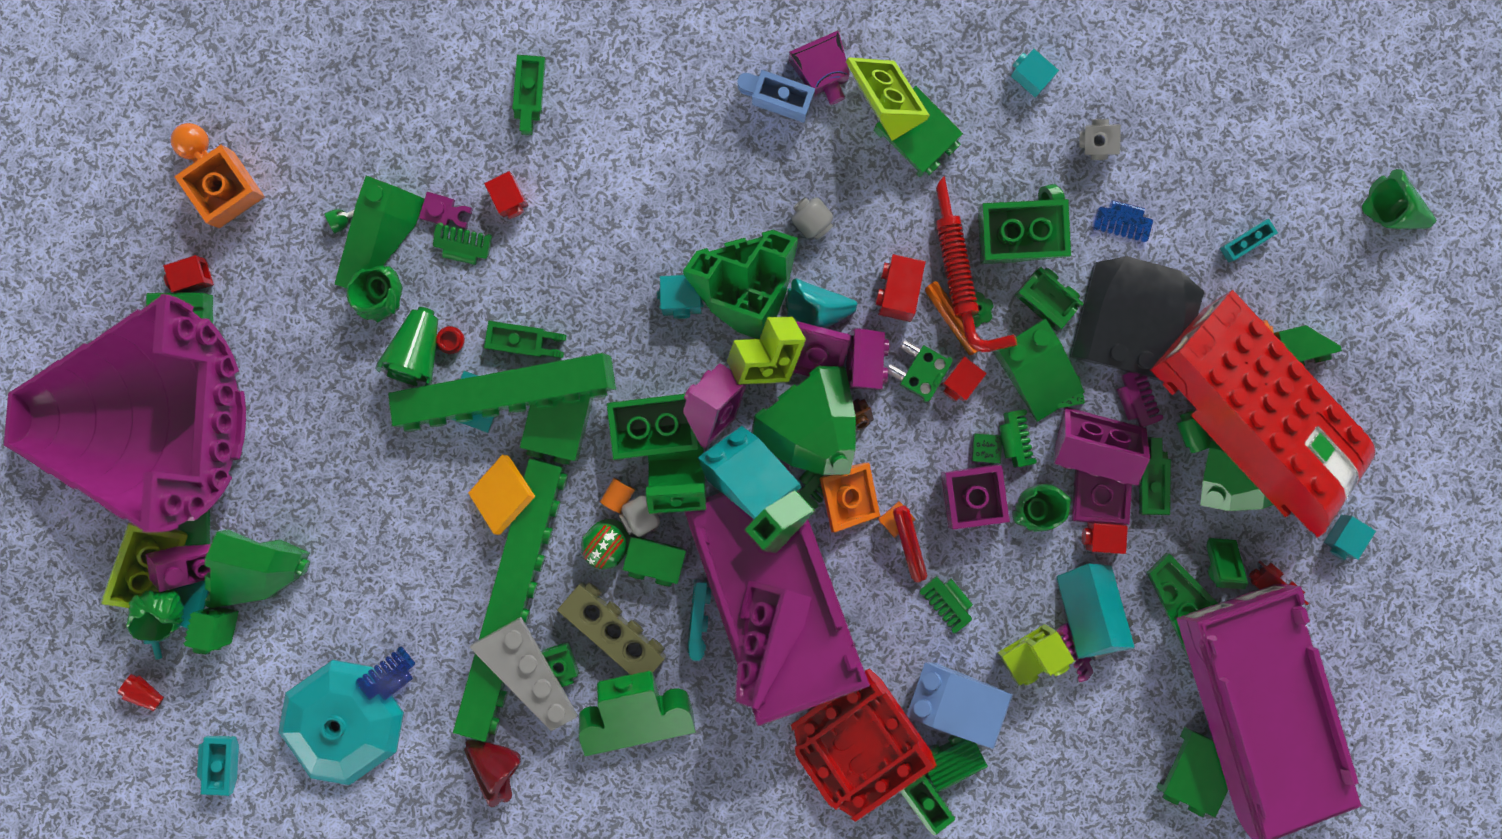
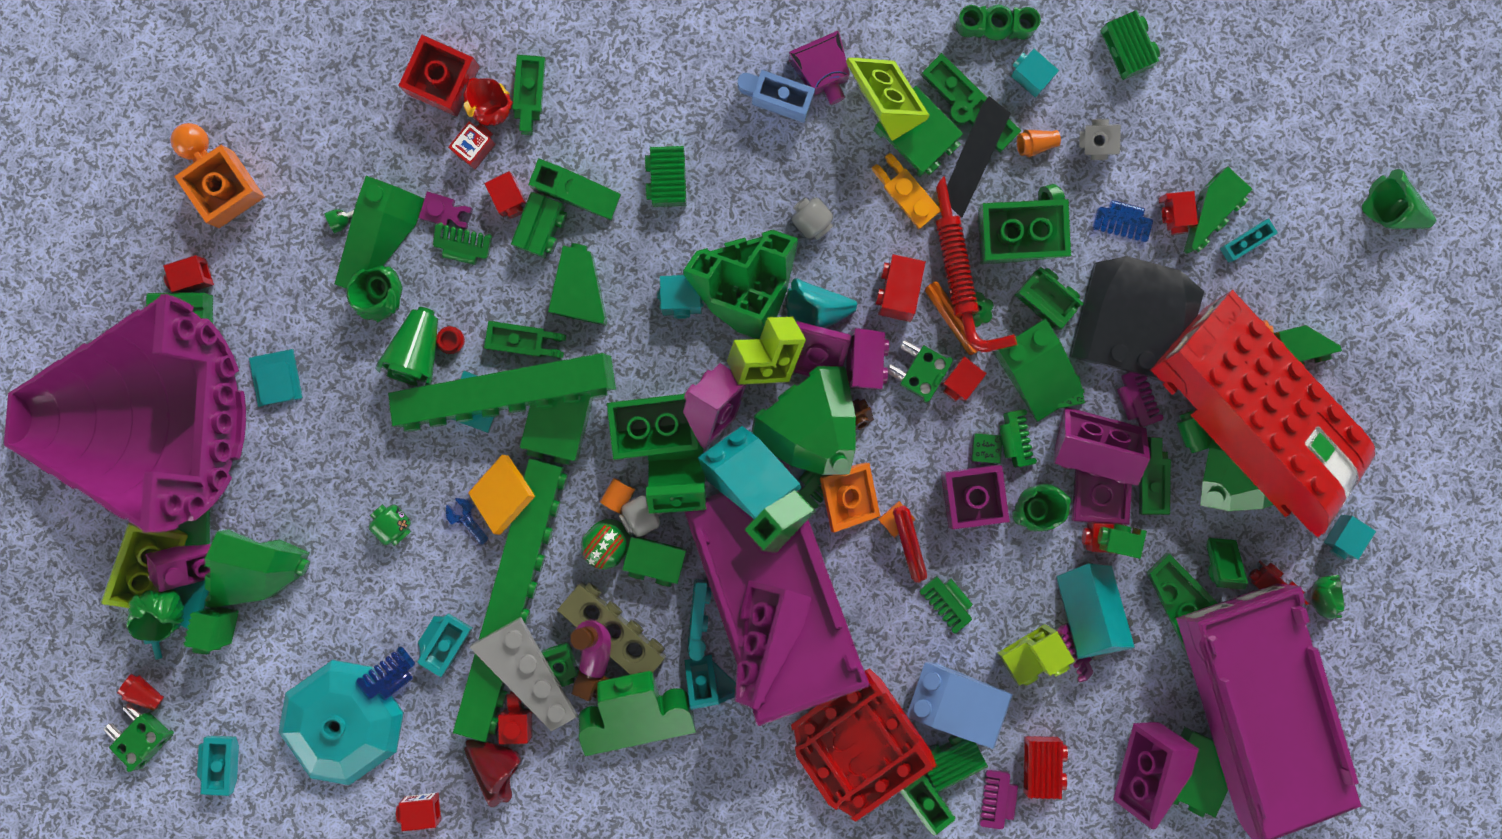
(140, 740): none -> green piece
(275, 377): none -> teal piece
(389, 524): none -> green head
(419, 812): none -> red brick
(438, 75): none -> red brick
(442, 643): none -> teal slope
(466, 519): none -> clear blue bar
(472, 144): none -> red brick
(487, 101): none -> red hair
(515, 722): none -> red brick
(538, 225): none -> green brick
(573, 189): none -> green slope
(577, 287): none -> green slope
(595, 648): none -> piece
(667, 176): none -> green brick
(707, 683): none -> teal slope
(907, 192): none -> light orange hinge
(962, 96): none -> green hinge
(976, 154): none -> black sticker
(1005, 800): none -> magenta piece
(1009, 18): none -> green piece
(1037, 141): none -> orange cone
(1044, 767): none -> red brick
(1122, 541): none -> green brick
(1130, 44): none -> green brick
(1153, 771): none -> magenta slope
(1179, 211): none -> red brick
(1215, 202): none -> green slope
(1328, 597): none -> green hair

